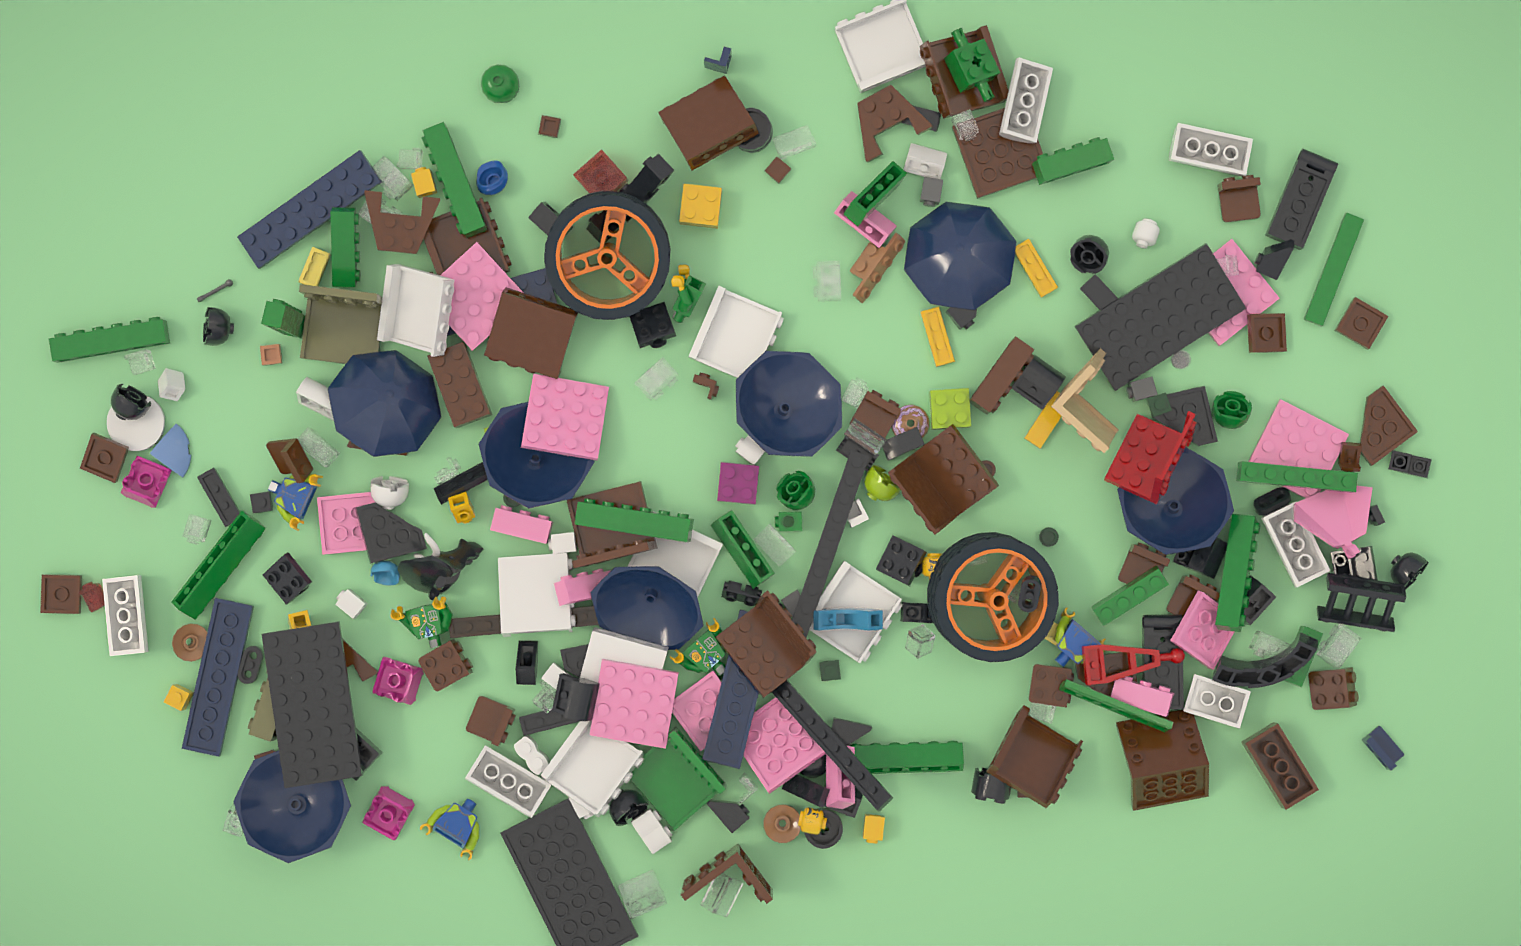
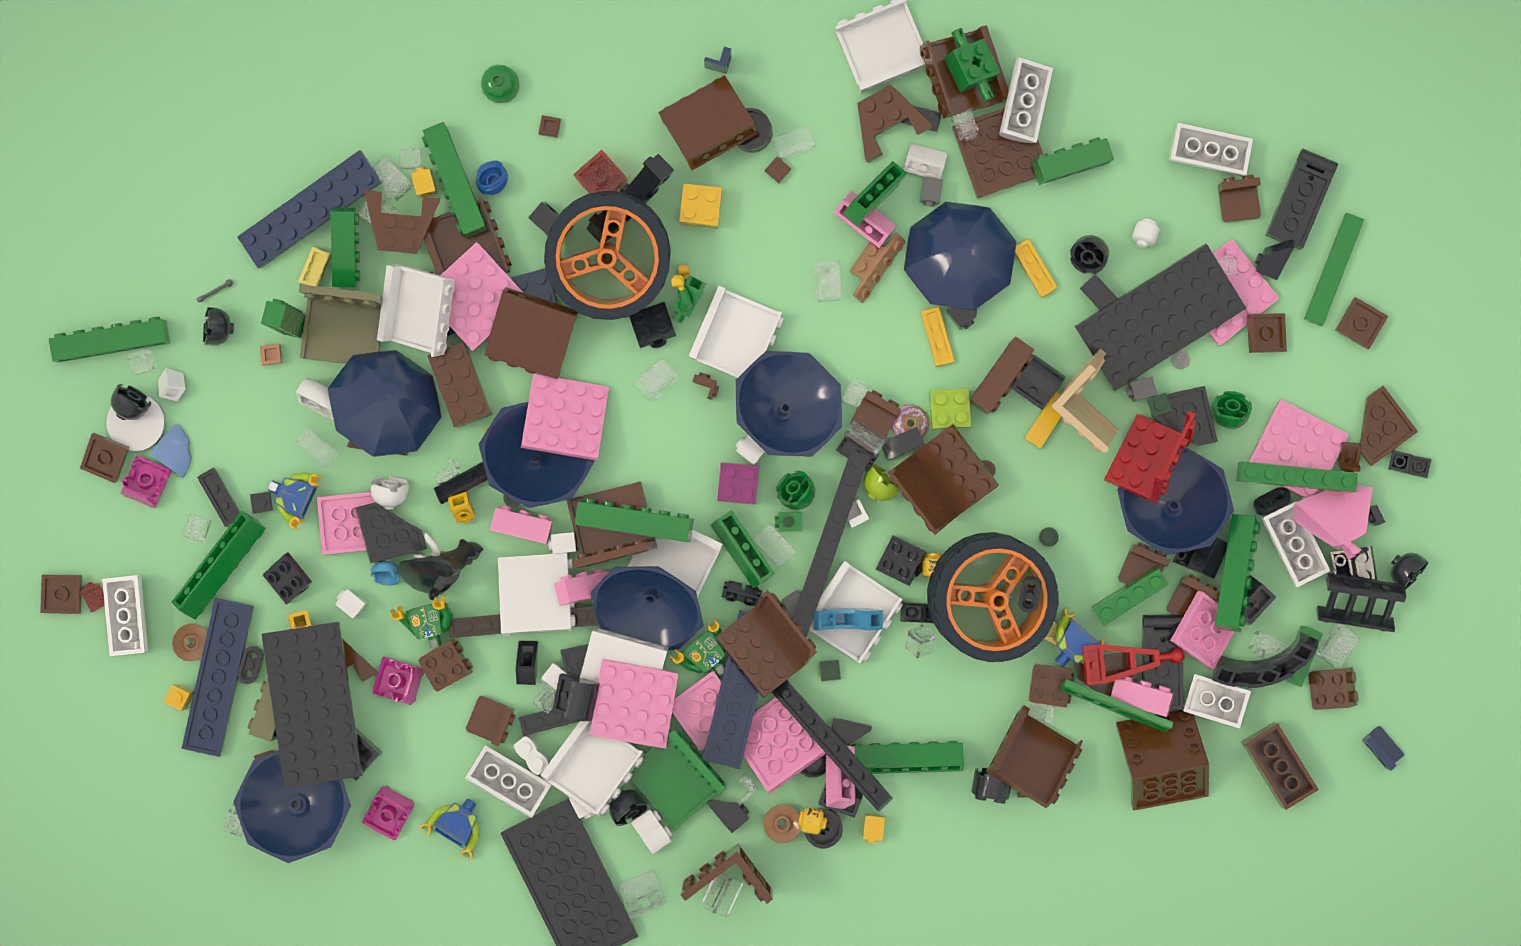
(290, 458): reddish brown bracket -> none
(807, 790): black plate -> none

